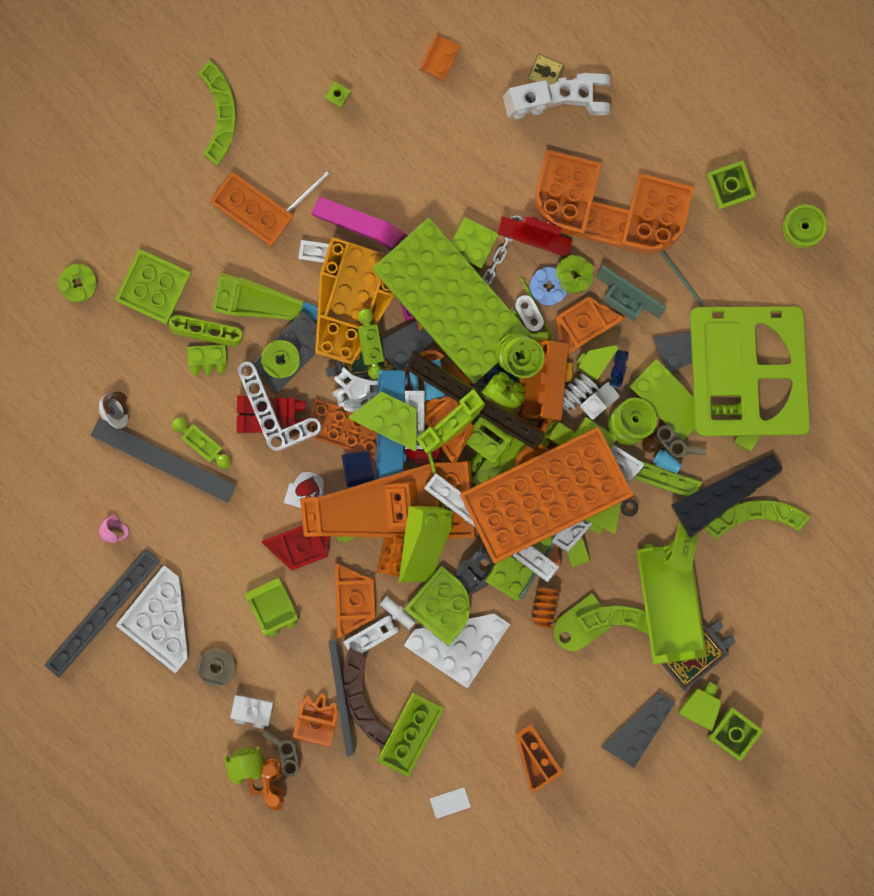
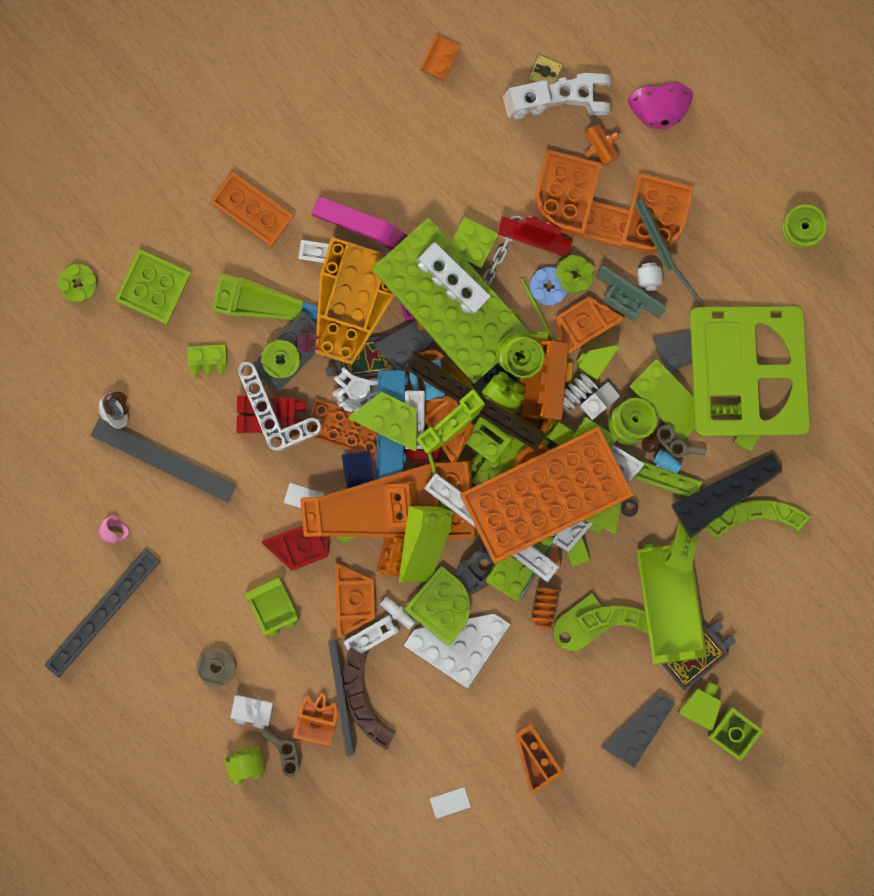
(158, 620): white plate -> none
(201, 443): lime plate -> none
(206, 327): lime beam -> none
(225, 111): lime tile -> none
(272, 794): orange piece -> none
(304, 342): none -> clear pink tile
(307, 192): white piece -> none
(308, 485): sticker -> none
(337, 101): lime plate -> none
(370, 343): lime plate -> none
(410, 734): lime slope -> none
(449, 267): none -> white brick
(530, 313): white plate -> none
(601, 144): none -> orange pin
(618, 371): clear blue plate -> none
(650, 276): none -> white head
(655, 235): none -> sand green axle
(661, 104): none -> dark pink piece
(730, 186): lime brick -> none

